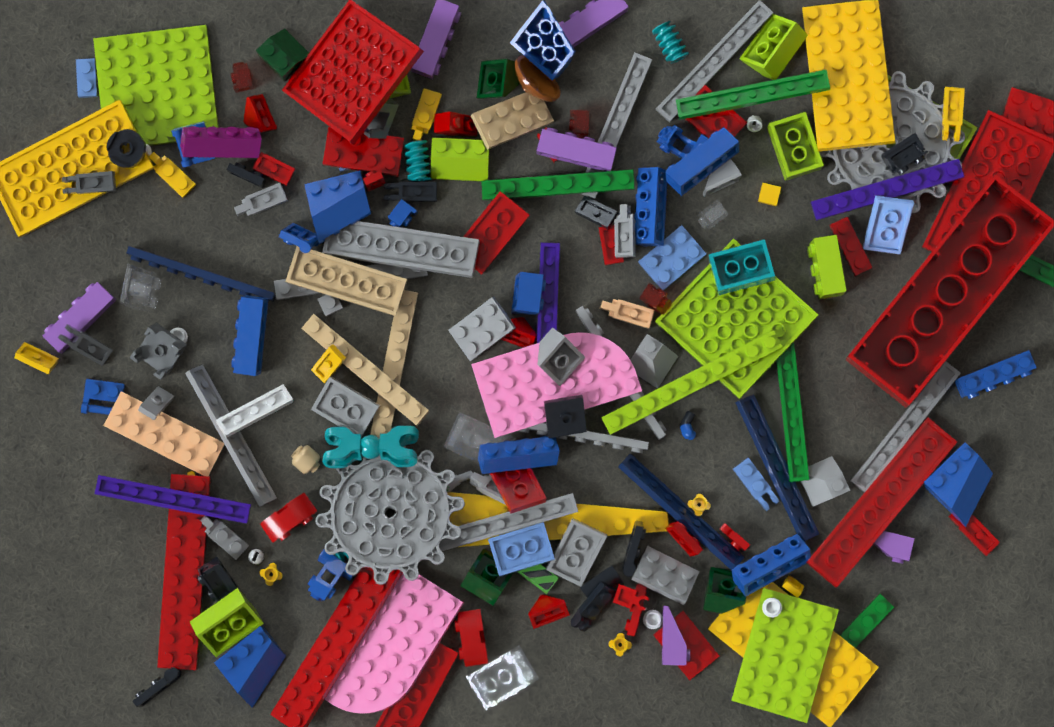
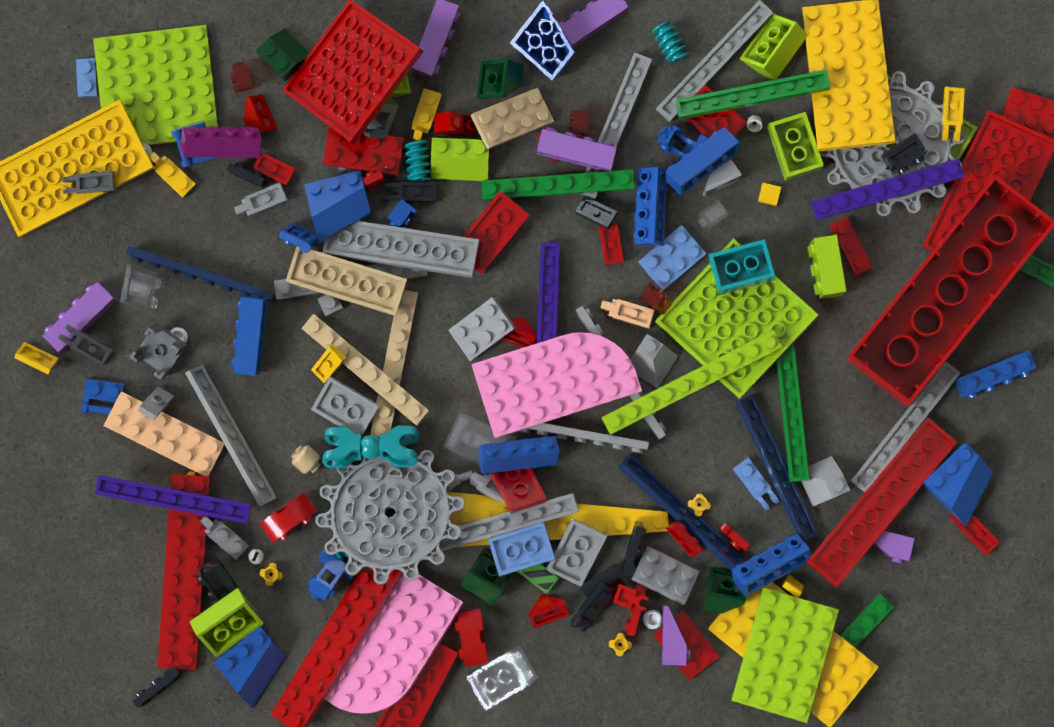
(115, 150): black plate -> none
(254, 411): white plate -> none
(528, 293): blue slope -> none
(535, 81): dark orange dish -> none
(558, 356): light grey slope -> none
(565, 416): black plate -> none
(624, 233): light grey hinge -> none
(685, 426): arm -> none
(772, 607): white plate -> none
(888, 224): light blue tile -> none

